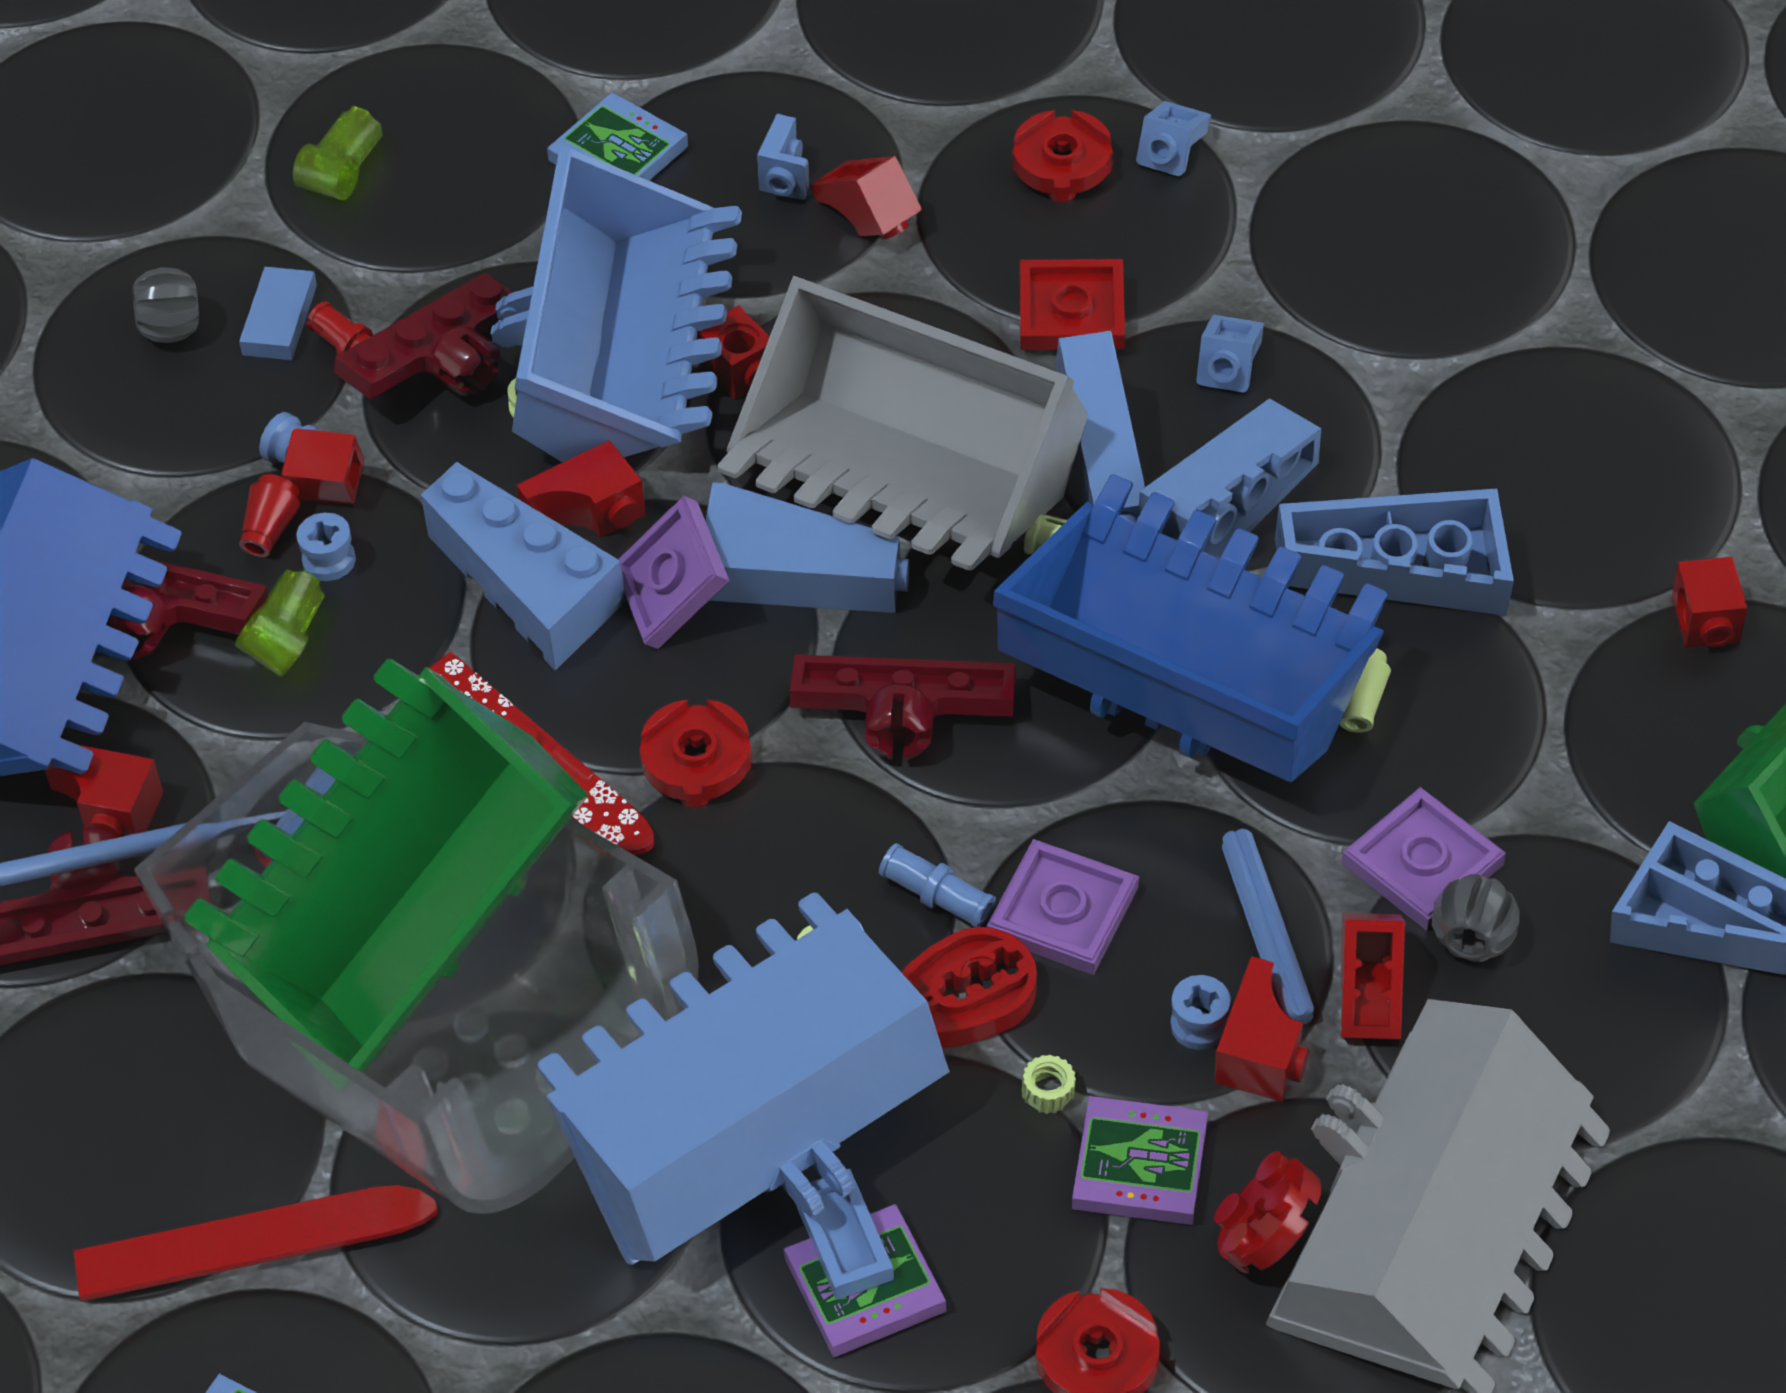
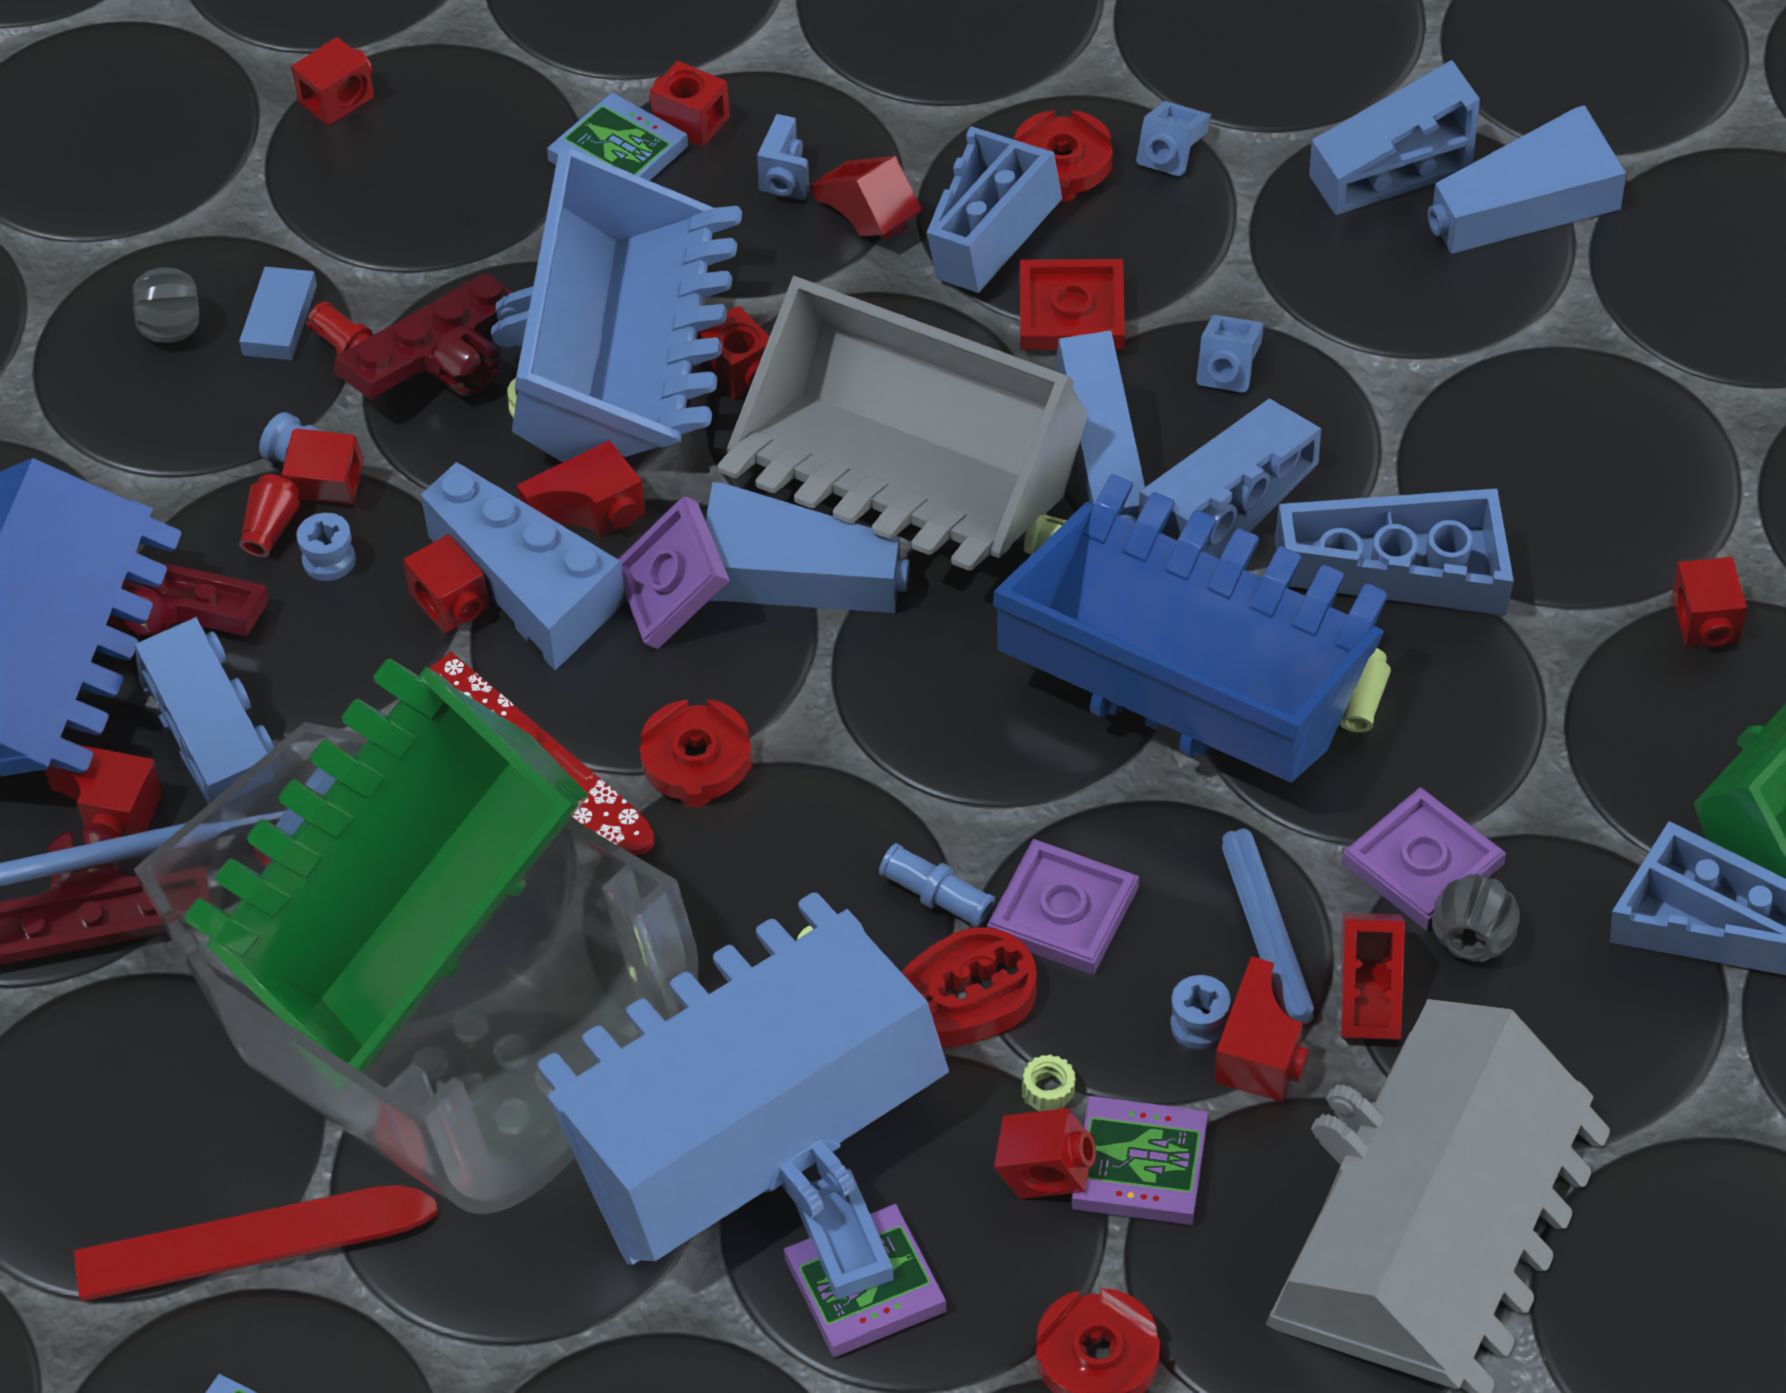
(201, 705): none -> medium blue wedge
(278, 627): clear neon green piece -> none
(333, 81): none -> red brick
(335, 162): clear neon green piece -> none
(446, 583): none -> red brick
(691, 101): none -> red brick
(902, 694): dark red plate -> none
(991, 207): none -> medium blue wedge
(1044, 1153): none -> red brick
(1266, 1215): red plate -> none
(1398, 142): none -> medium blue wedge
(1530, 185): none -> medium blue slope

